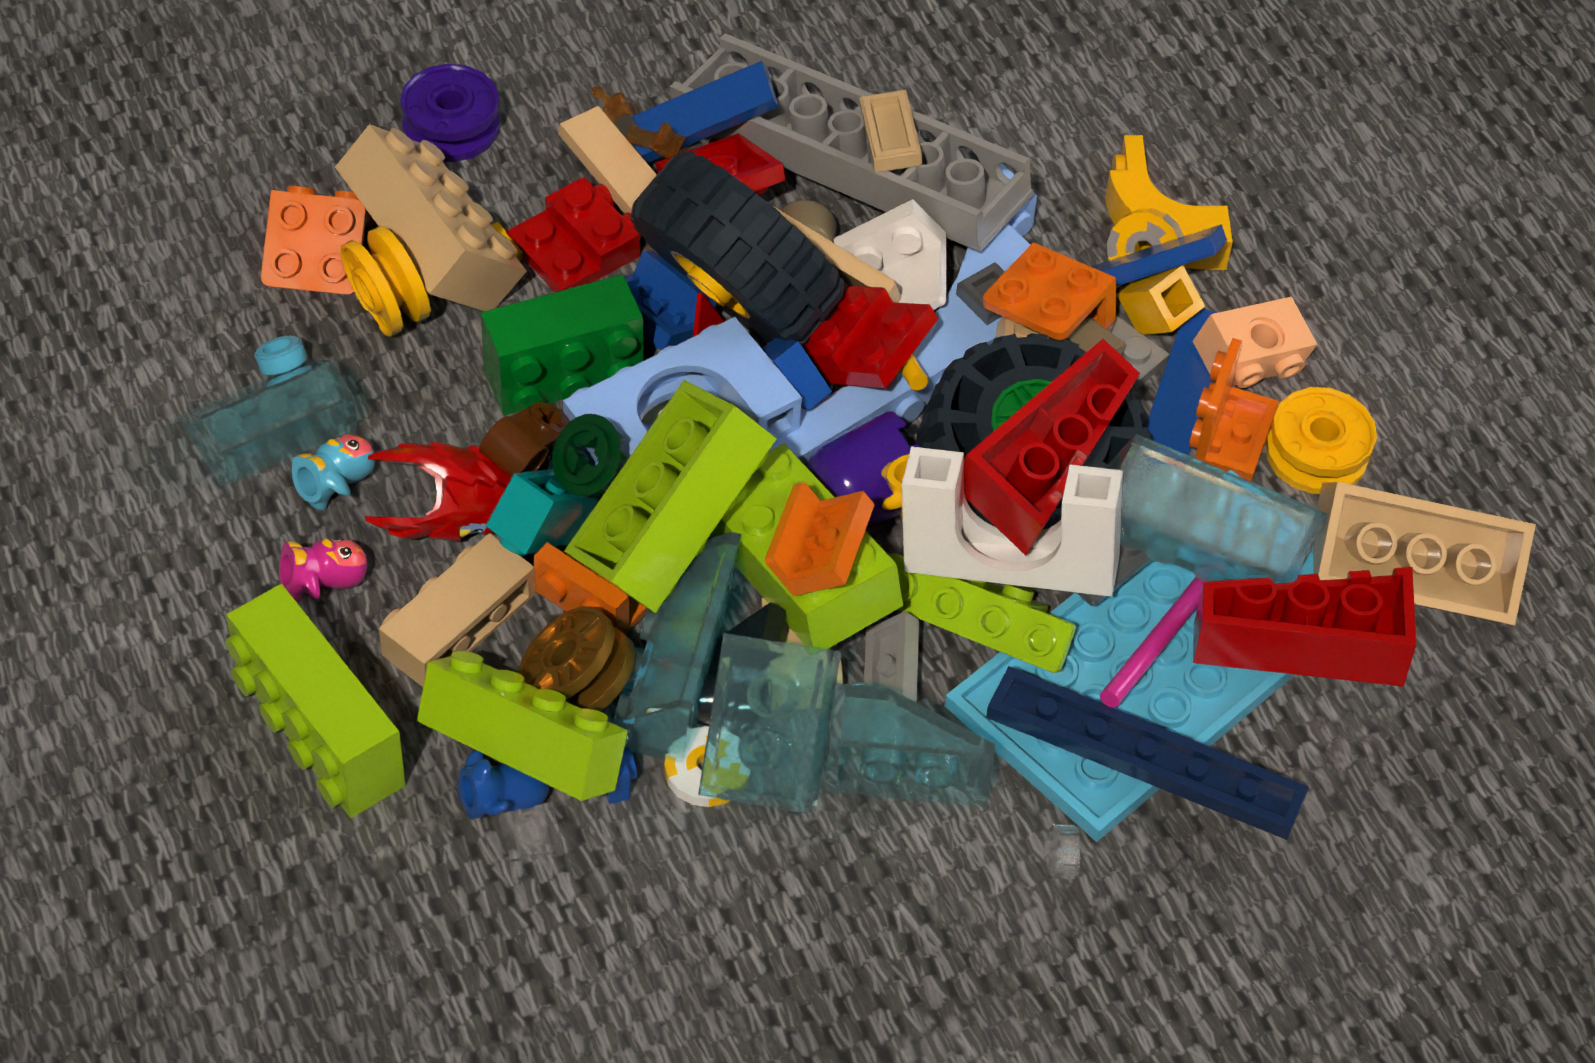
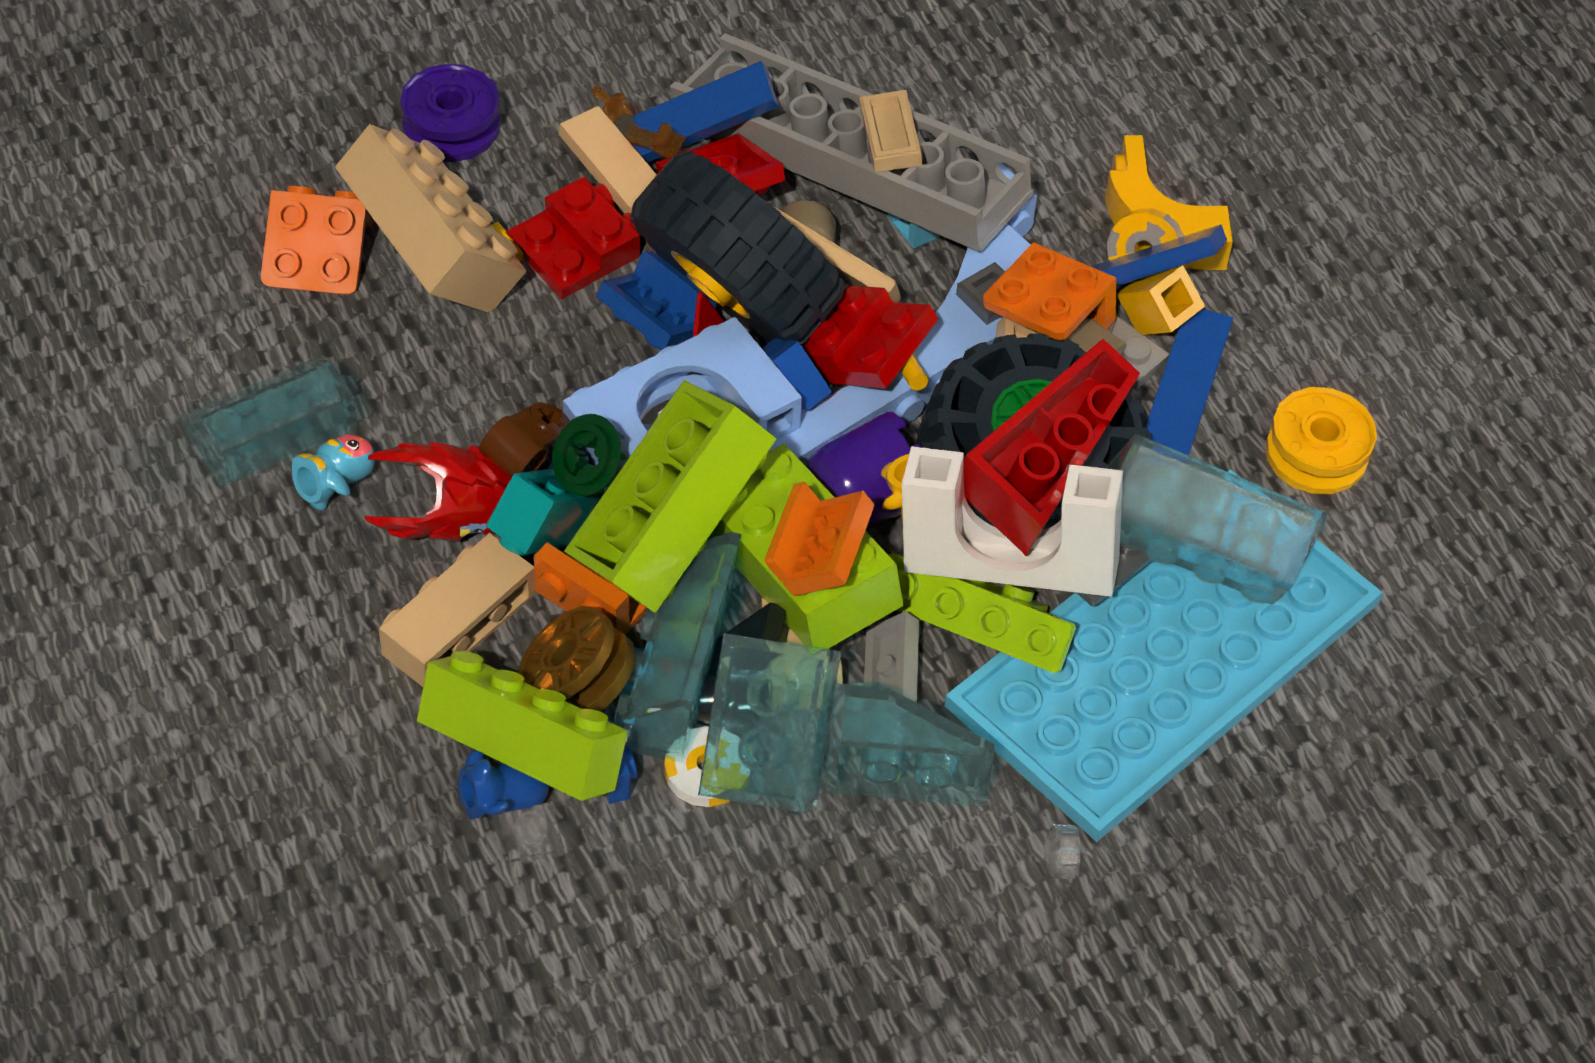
(280, 355): medium azure tile -> none
(315, 702): lime brick -> none
(325, 564): dark pink animal -> none
(385, 280): yellow wheel -> none
(560, 342): green brick -> none
(906, 248): white bracket -> none
(1147, 752): dark blue plate -> none
(1152, 645): dark pink bar -> none
(1233, 421): orange bracket -> none
(1272, 340): light nougat brick -> none
(1311, 626): red wedge -> none
(1458, 555): tan slope -> none

